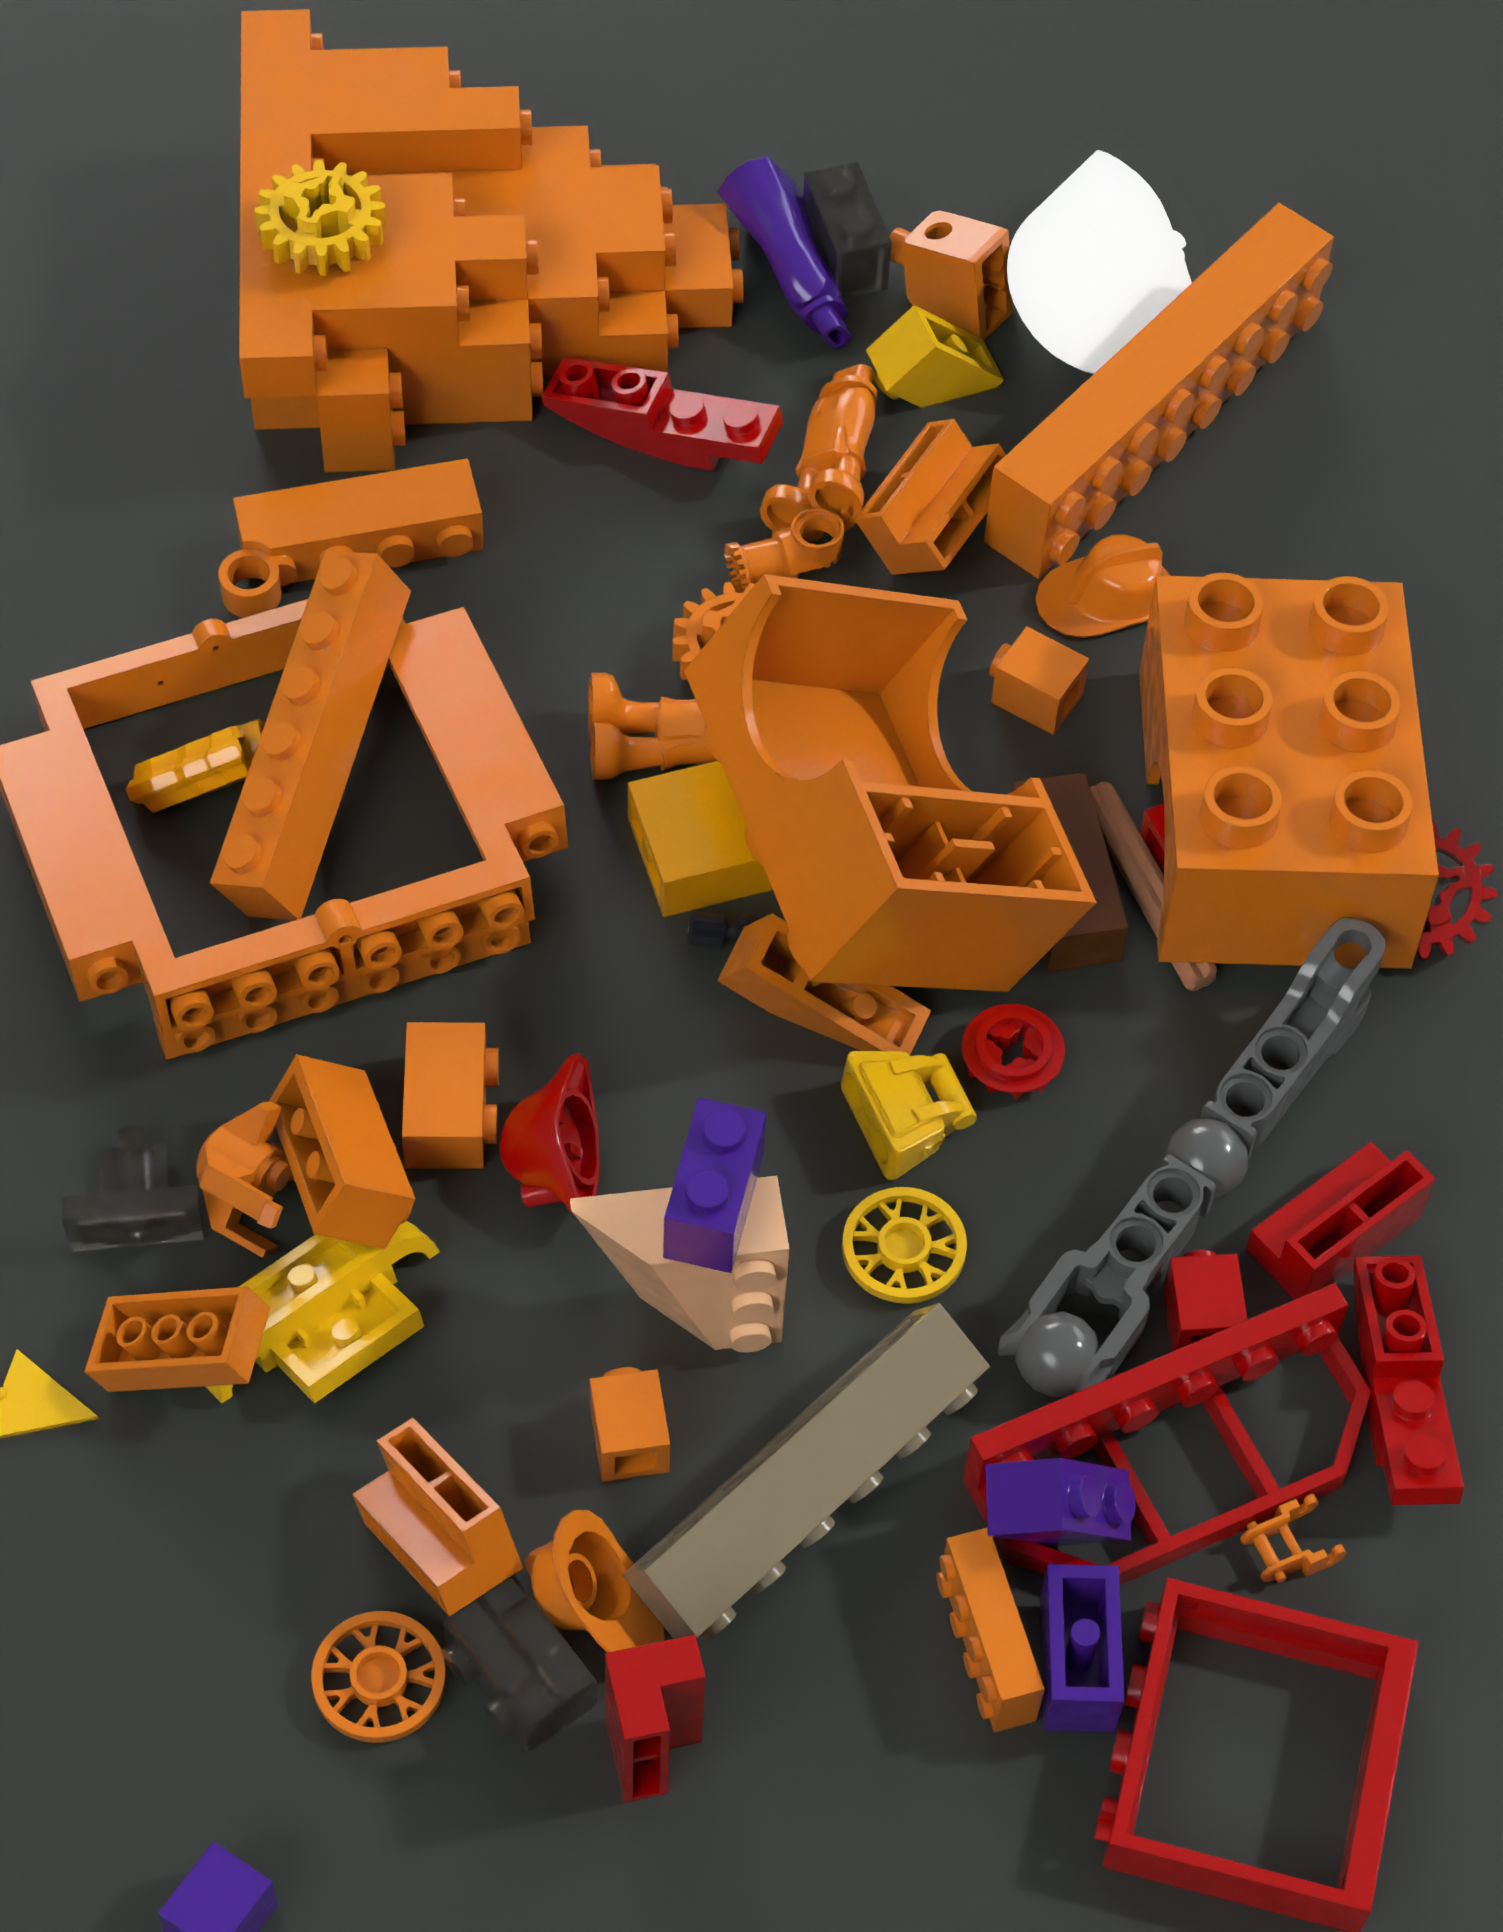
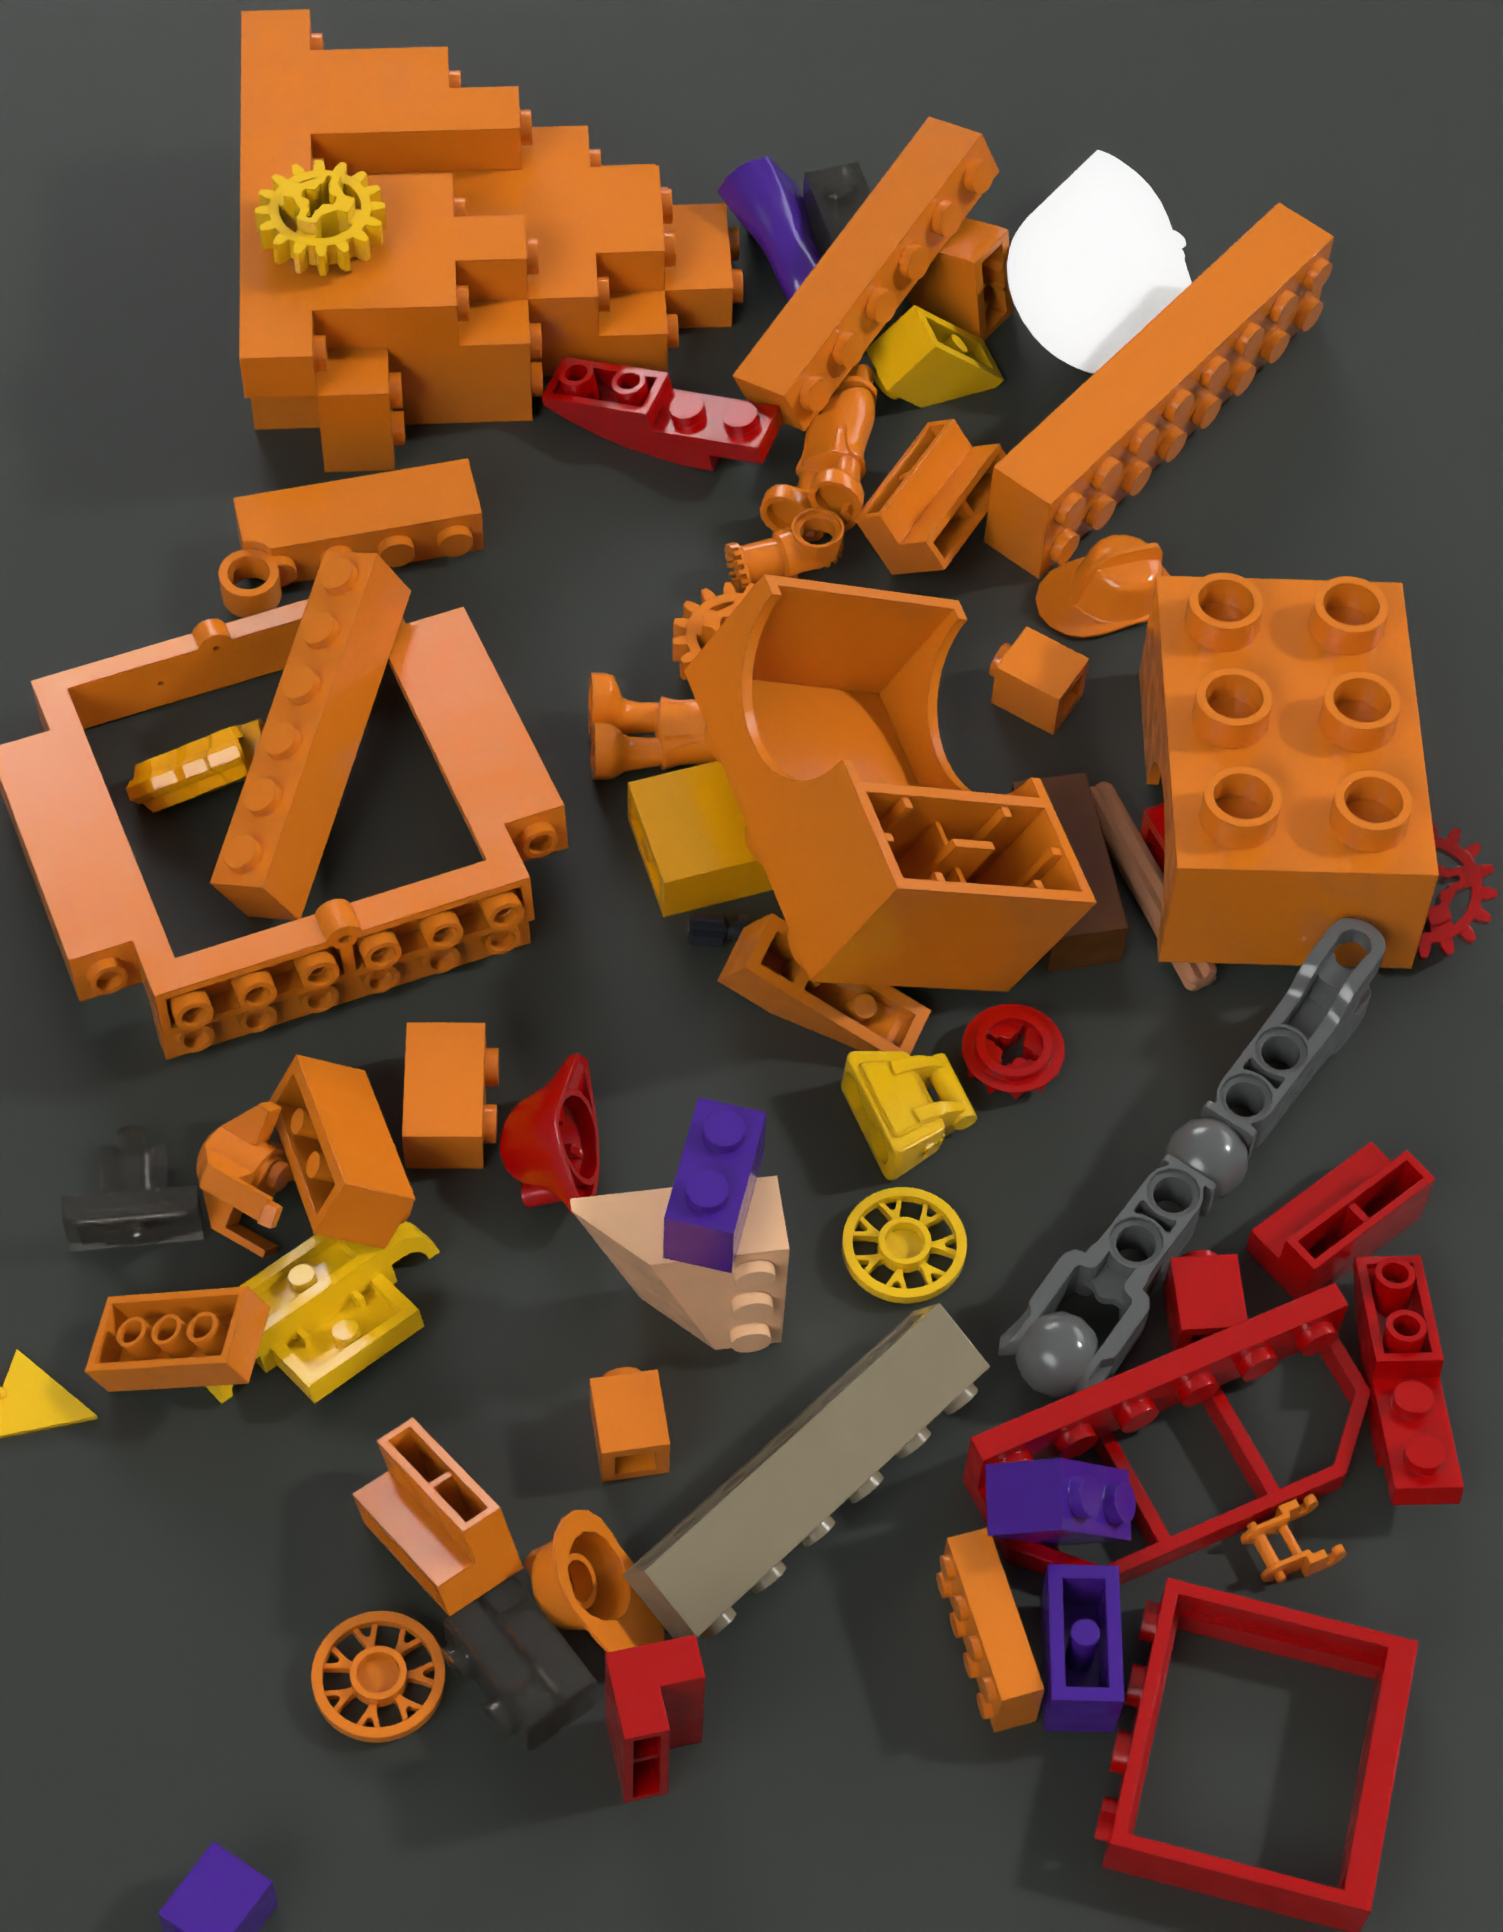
(868, 271): none -> orange brick

